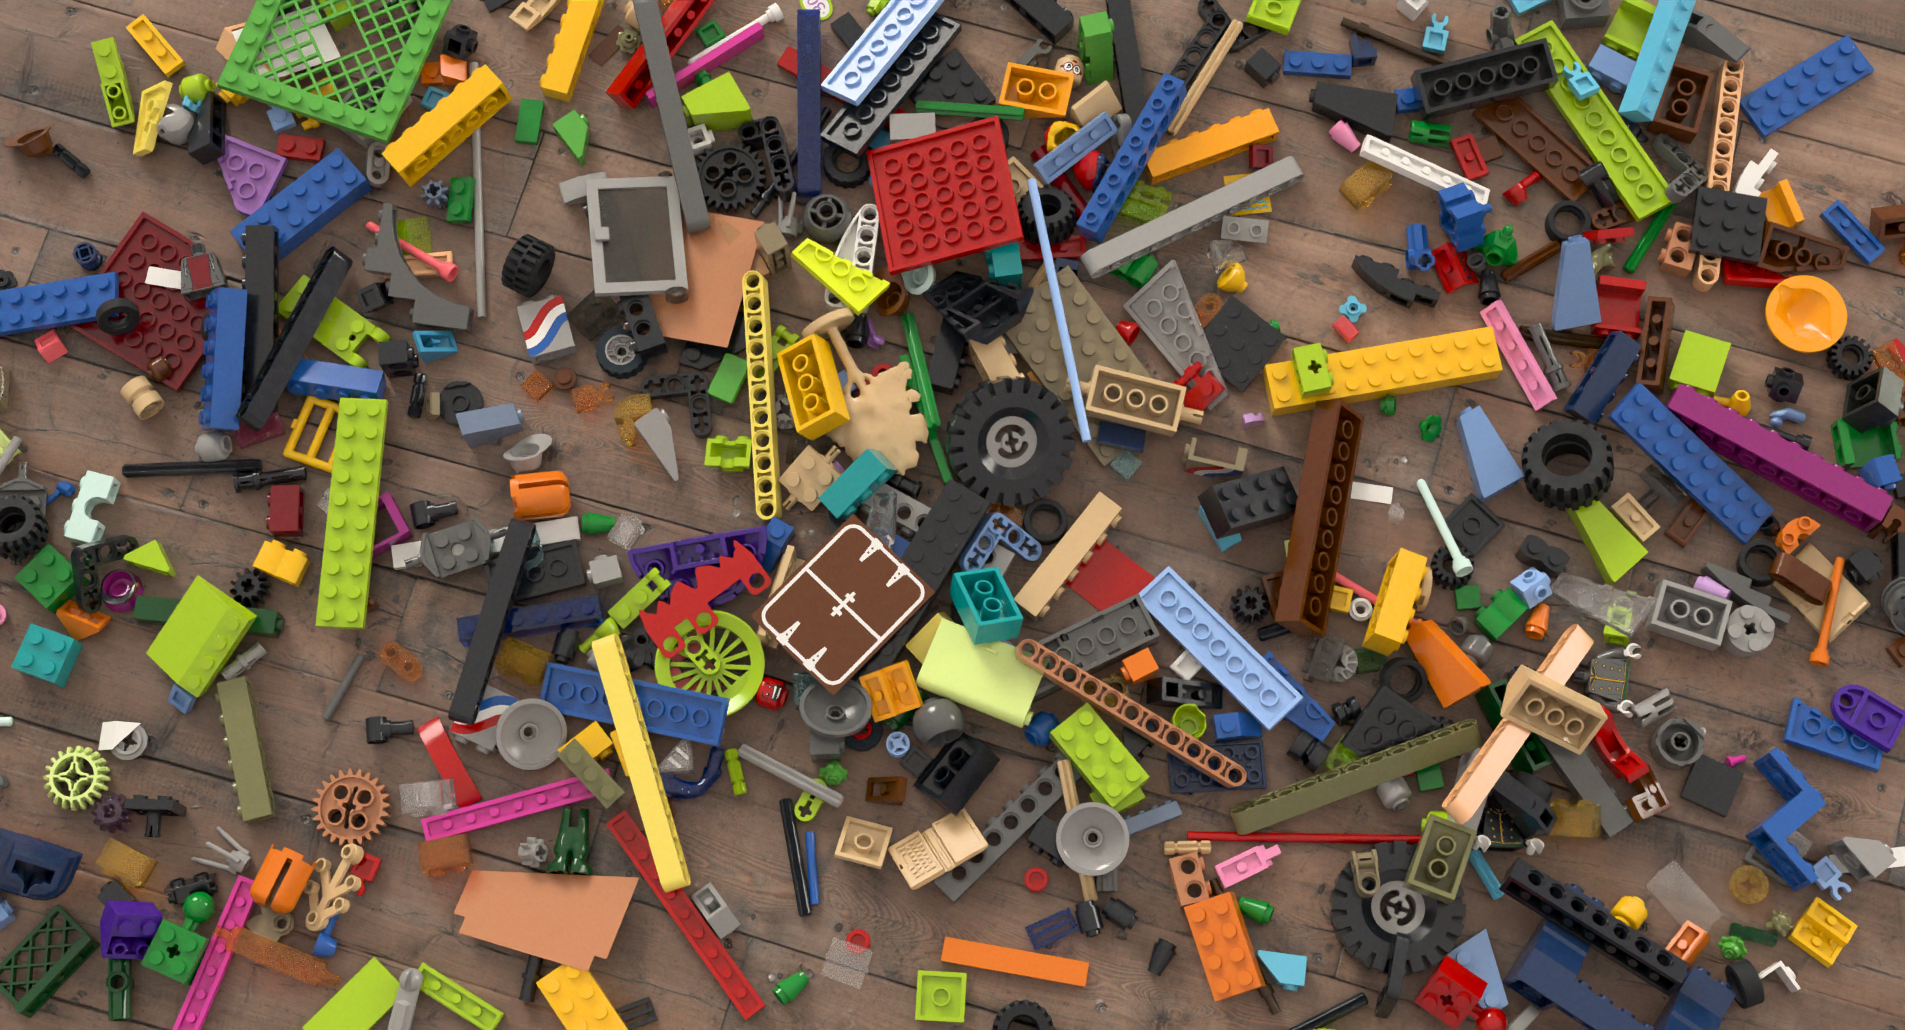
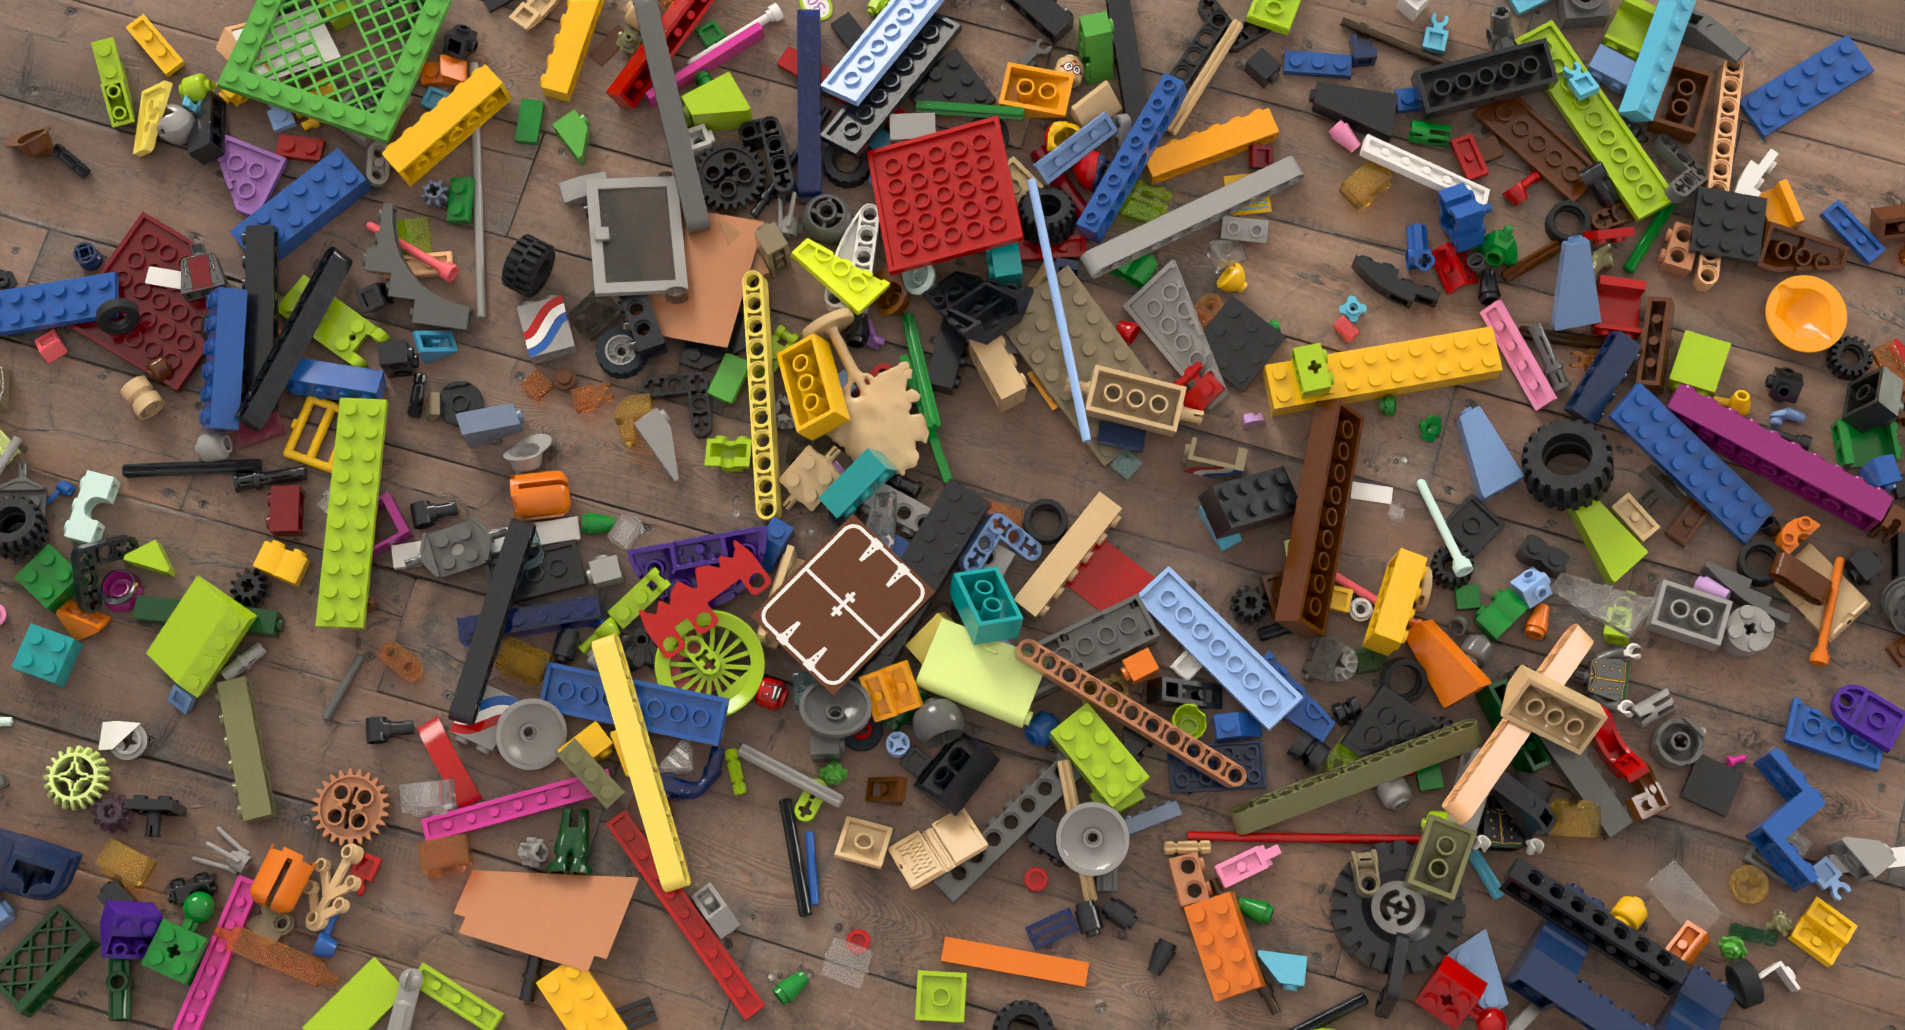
(1044, 434): black wheel -> none
(1749, 275): red wing -> none

